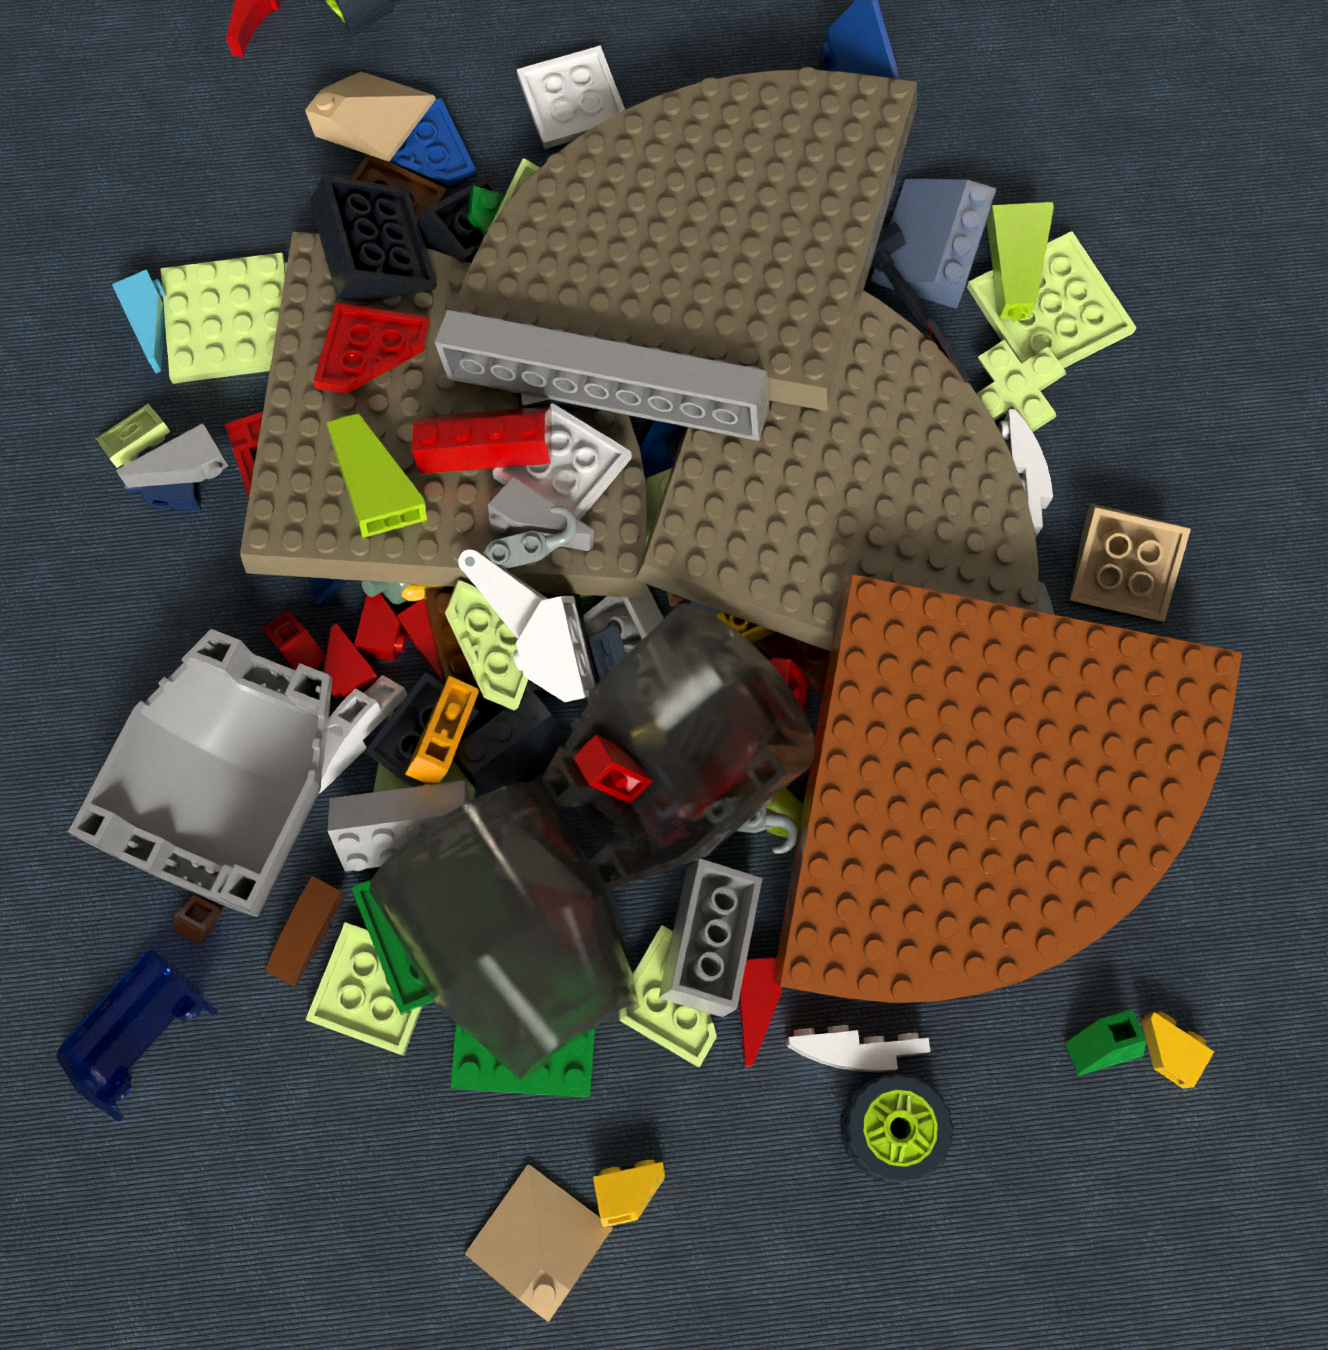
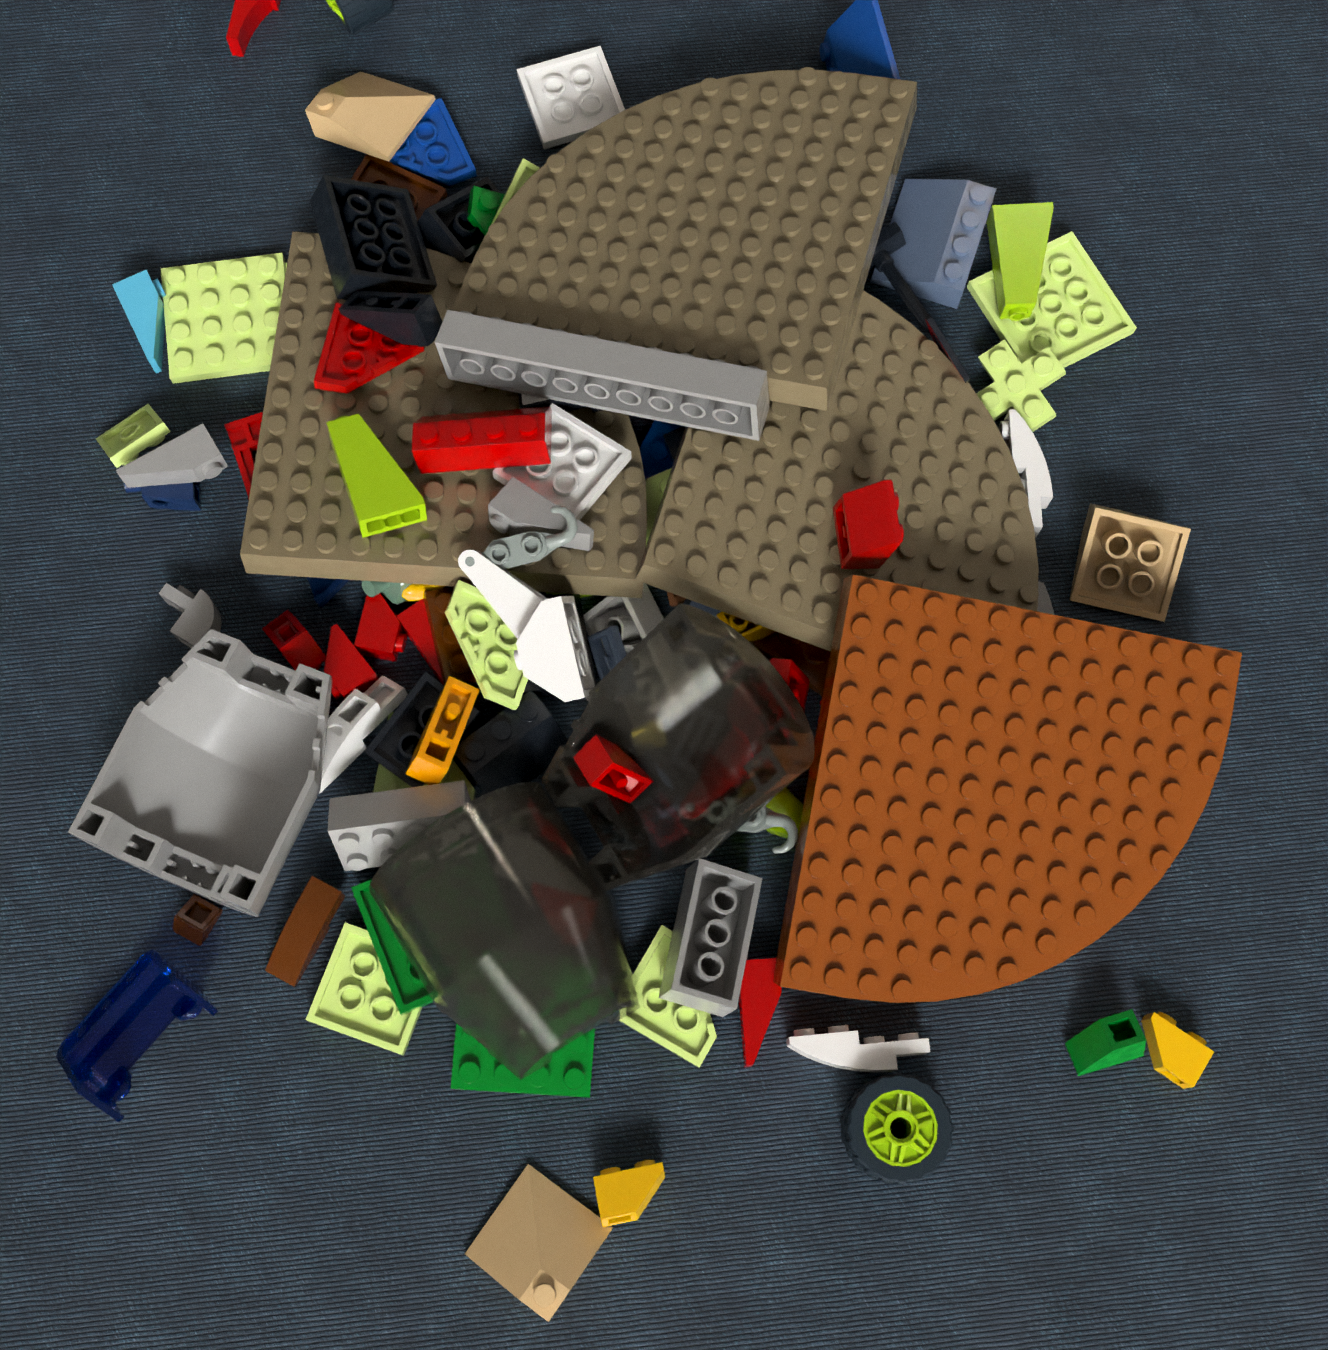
(197, 616): none -> light grey brick
(399, 316): none -> black slope
(868, 526): none -> red slope

